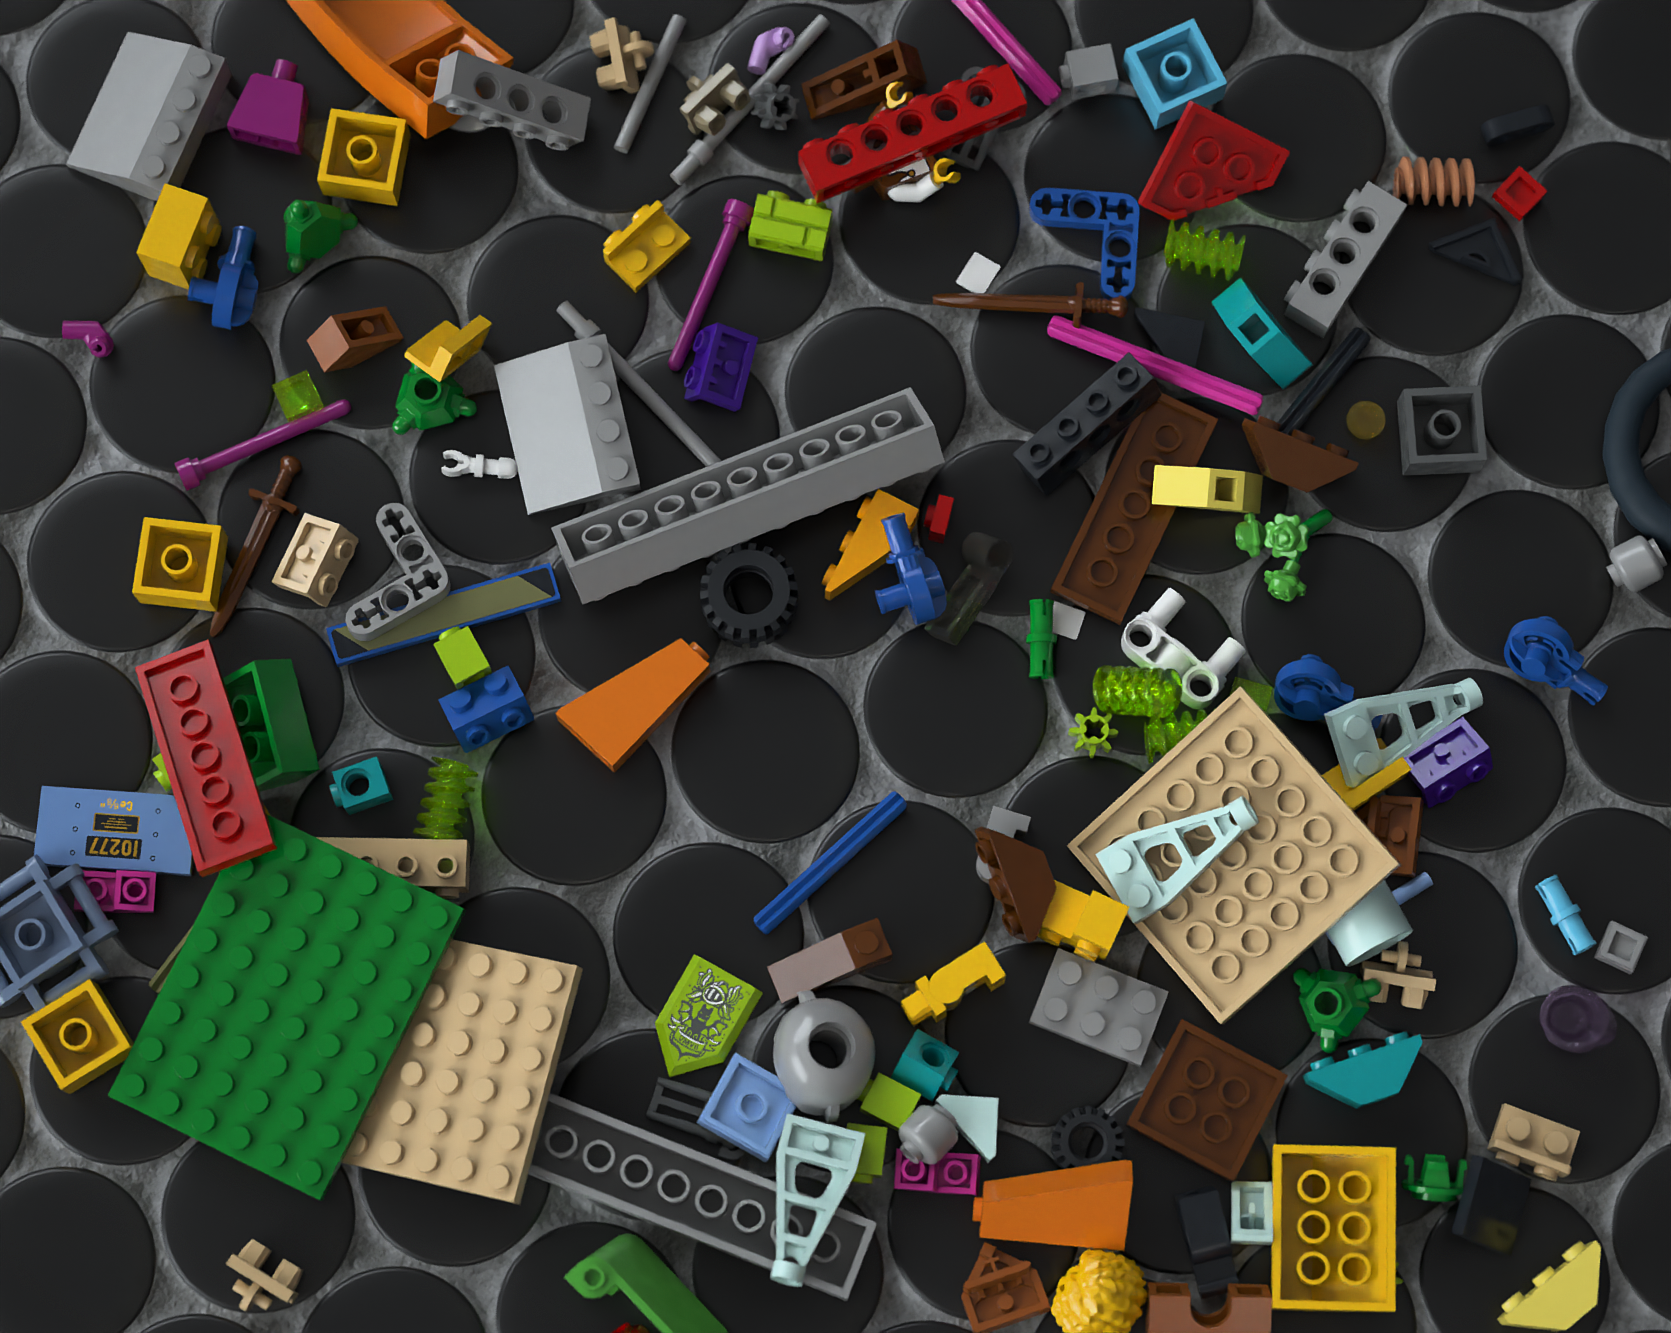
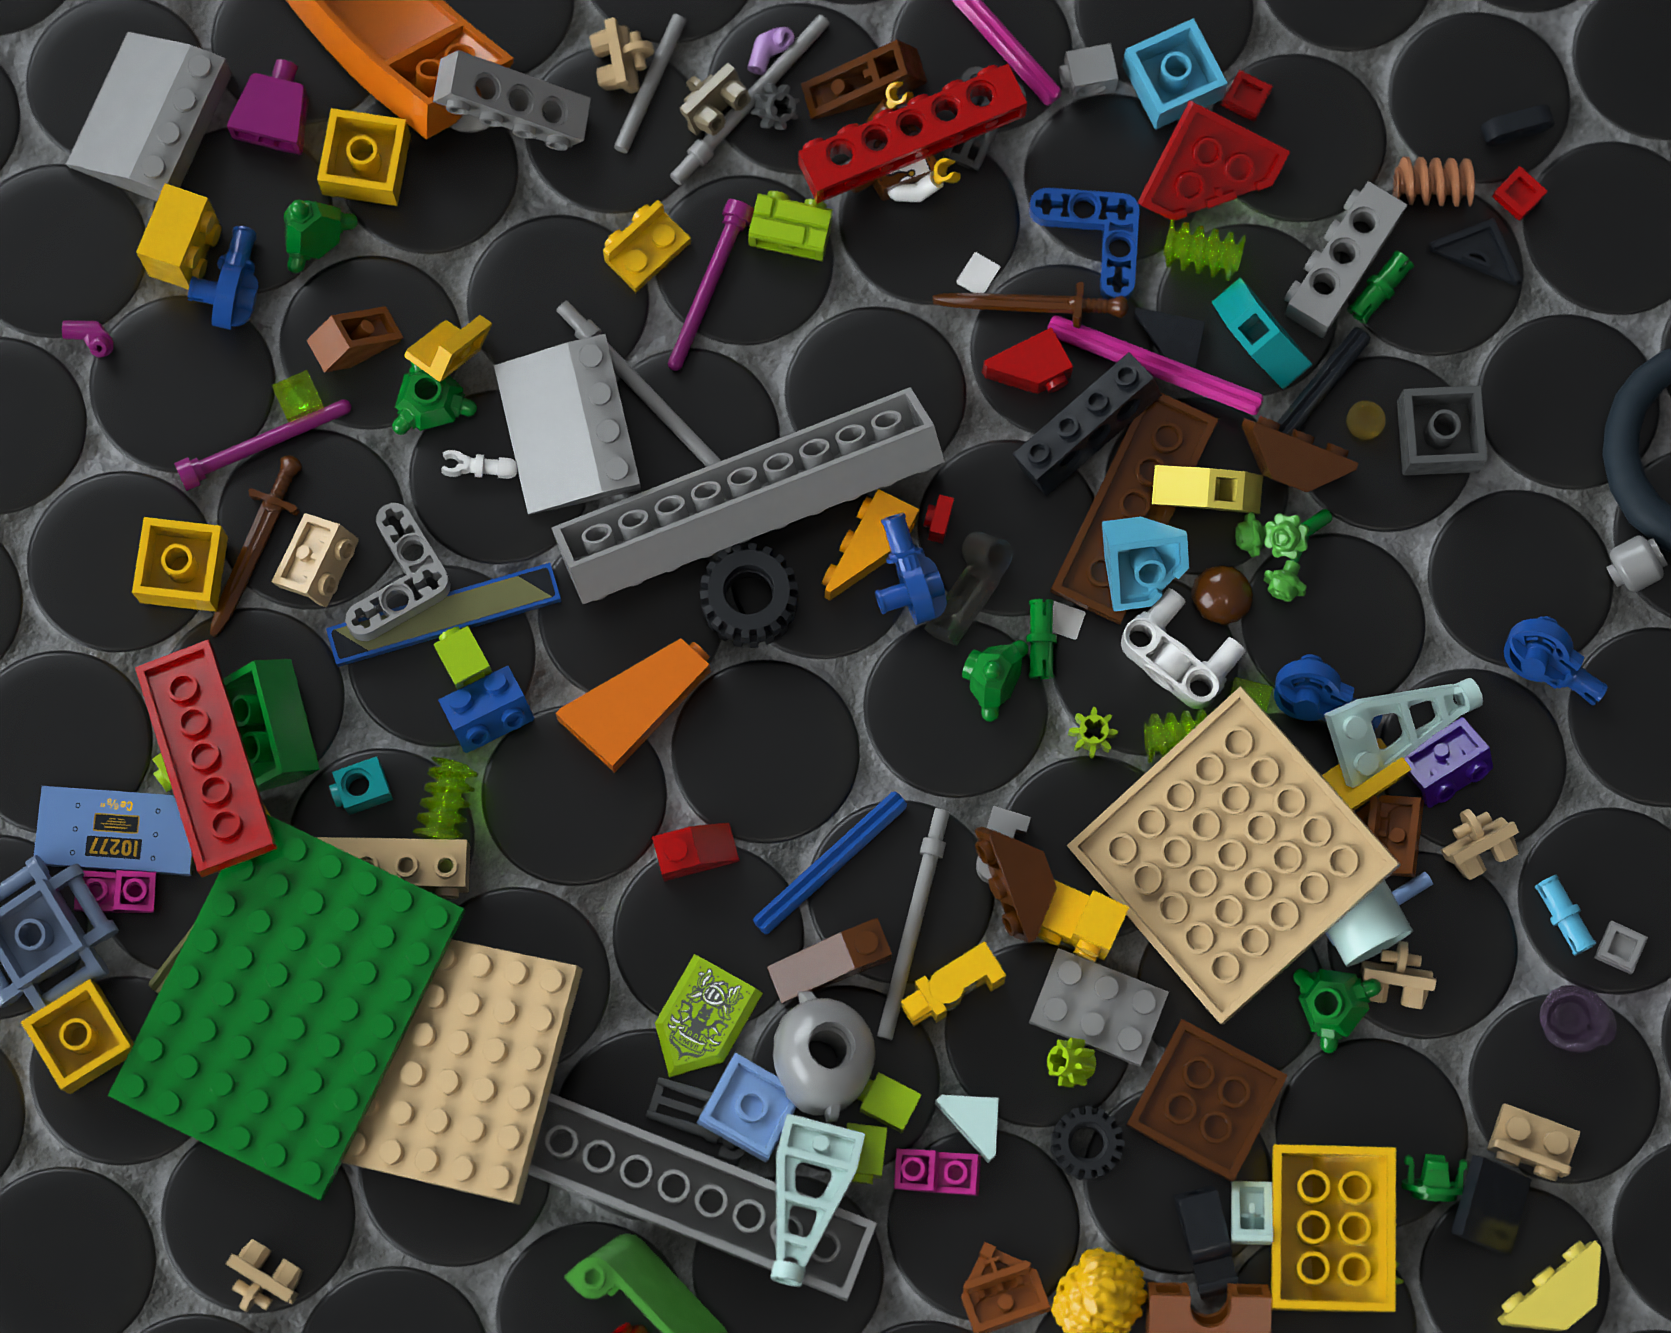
(694, 849): none -> red slope
(720, 366): dark purple bracket -> none
(926, 1065): teal brick -> none
(928, 1134): light grey head -> none
(932, 850): none -> light grey bar
(994, 675): none -> green rock
(1032, 364): none -> red slope
(1060, 1207): orange slope -> none
(1071, 1062): none -> lime gear
(1132, 875): light aqua plate -> none
(1137, 690): clear neon green piece -> none
(1142, 560): none -> medium azure slope
(1222, 594): none -> reddish brown hair
(1247, 95): none -> red tile
(1367, 1073): teal slope -> none
(1380, 287): none -> green pin
(1477, 836): none -> tan hips

